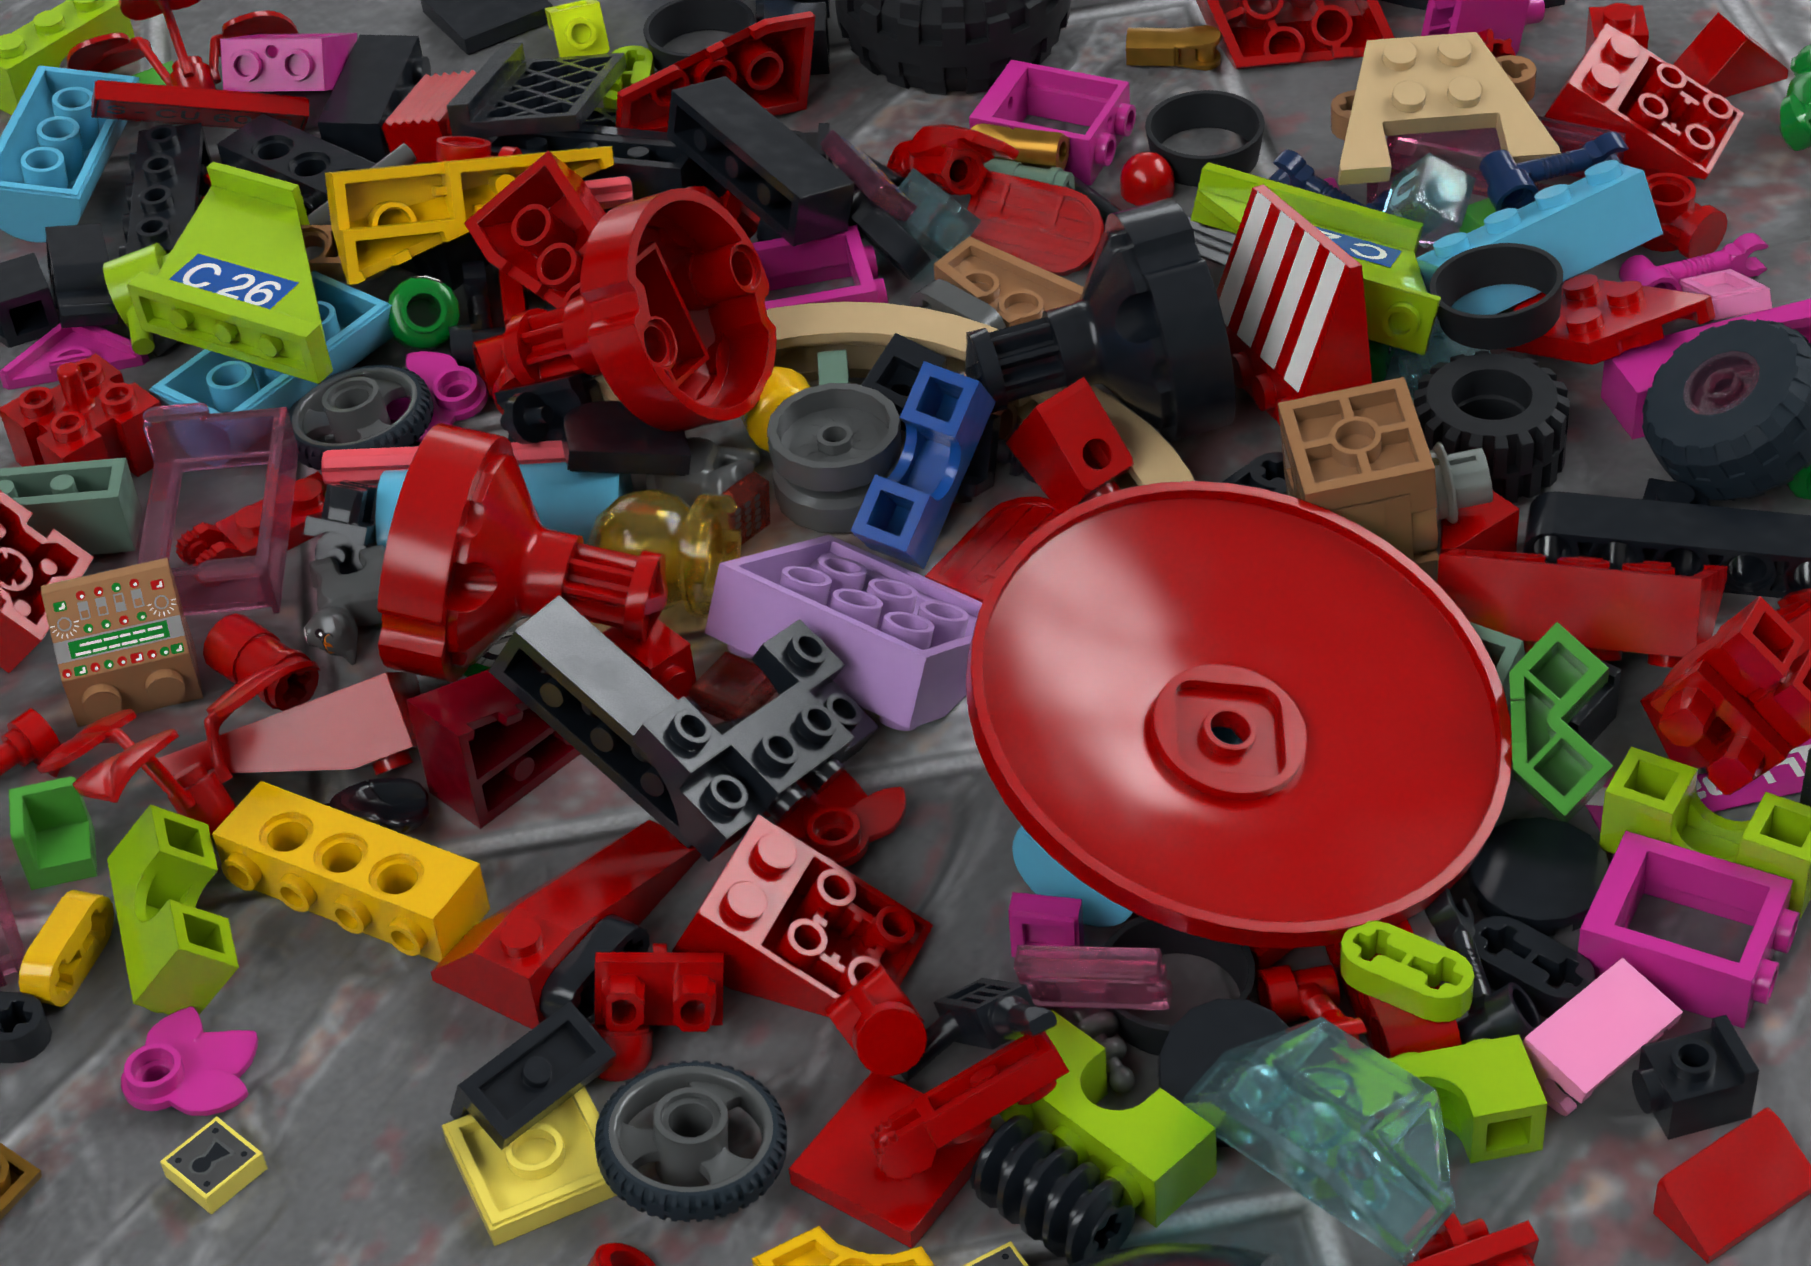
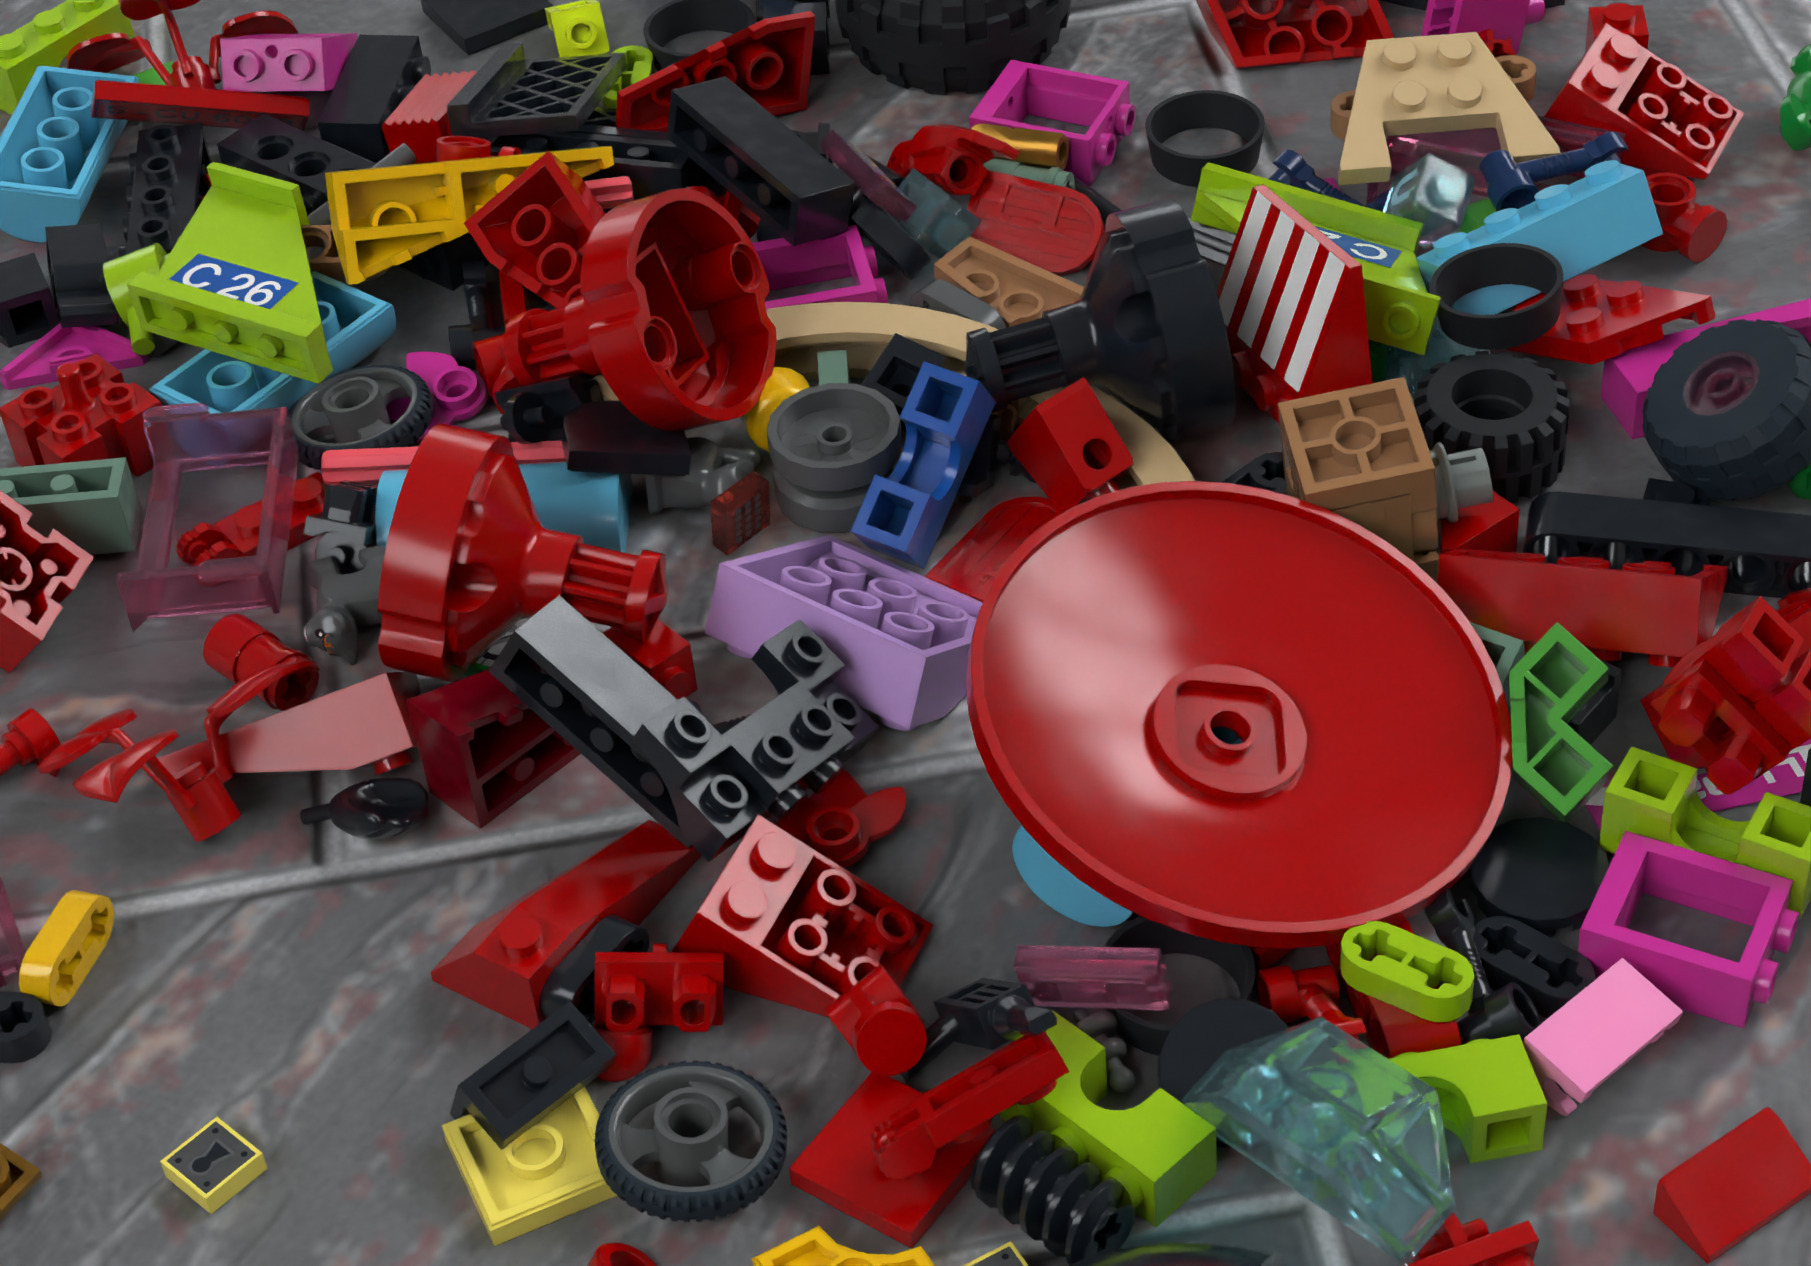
(52, 833): bright green panel -> none
(122, 641): medium nougat slope -> none
(170, 947): lime arch -> none
(189, 1067): dark pink plate -> none
(351, 871): yellow brick -> none
(422, 313): green head -> none
(690, 538): clear yellow tile -> none
(732, 688): clear red tile -> none
(1045, 921): dark pink tile -> none
(1146, 179): red piece -> none
(1178, 47): pearl gold bar -> none
(1668, 276): dark pink brick -> none
(1697, 1080): black brick -> none
(1729, 60): red slope -> none
(1730, 292): bright pink tile -> none

